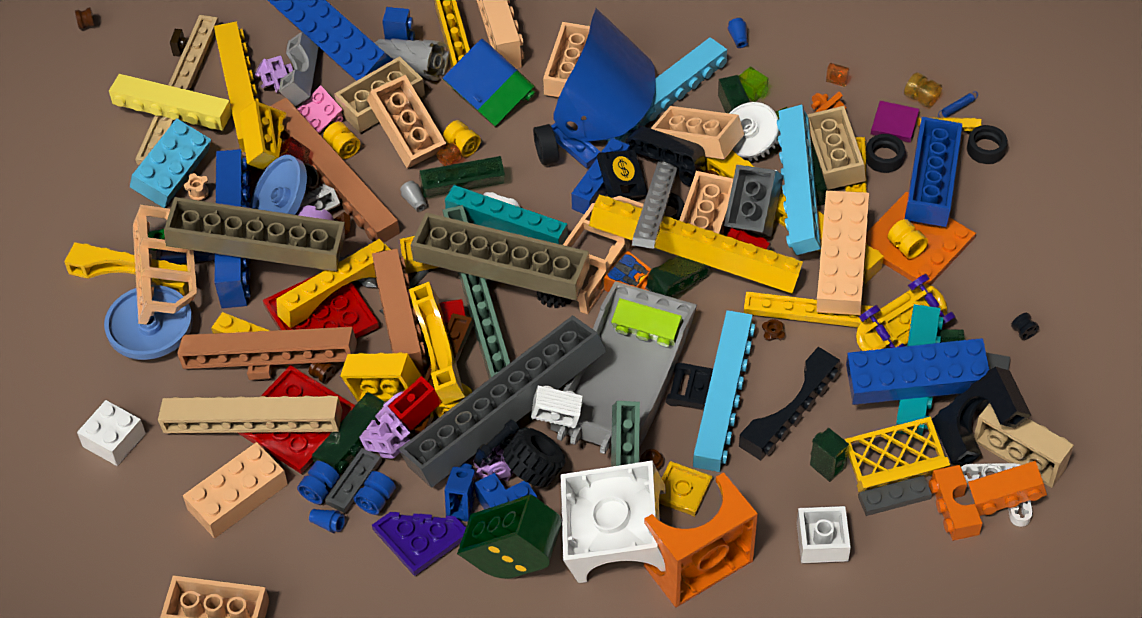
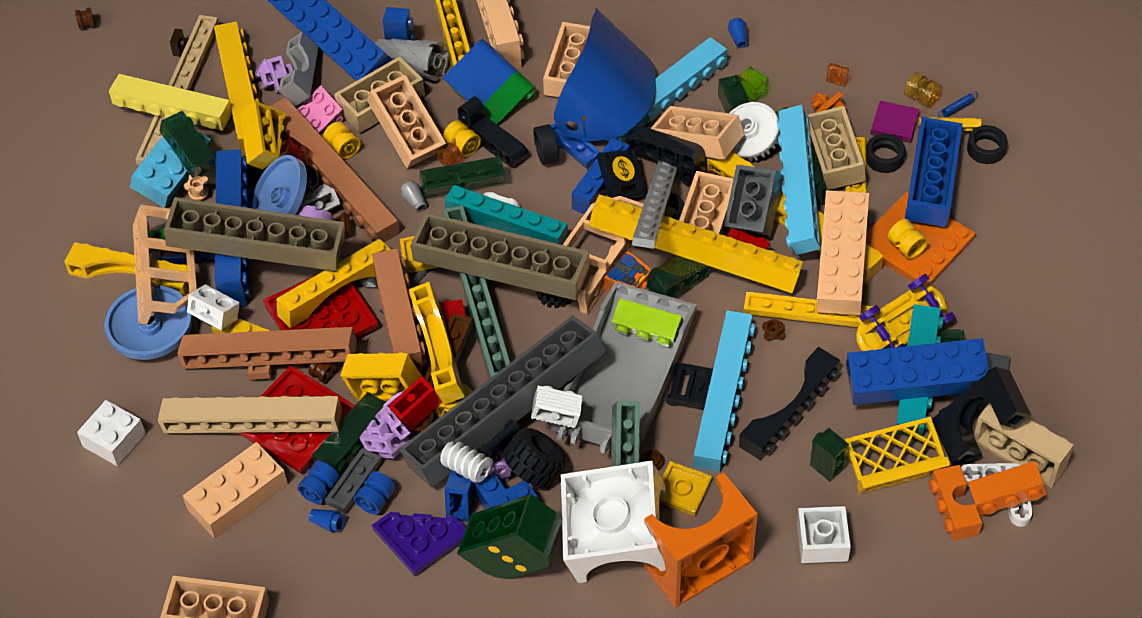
(187, 144): none -> clear green brick
(213, 307): none -> white brick
(466, 461): none -> white piece
(492, 136): none -> black beam
(895, 495): dark grey plate -> none
(1025, 326): black wheel -> none

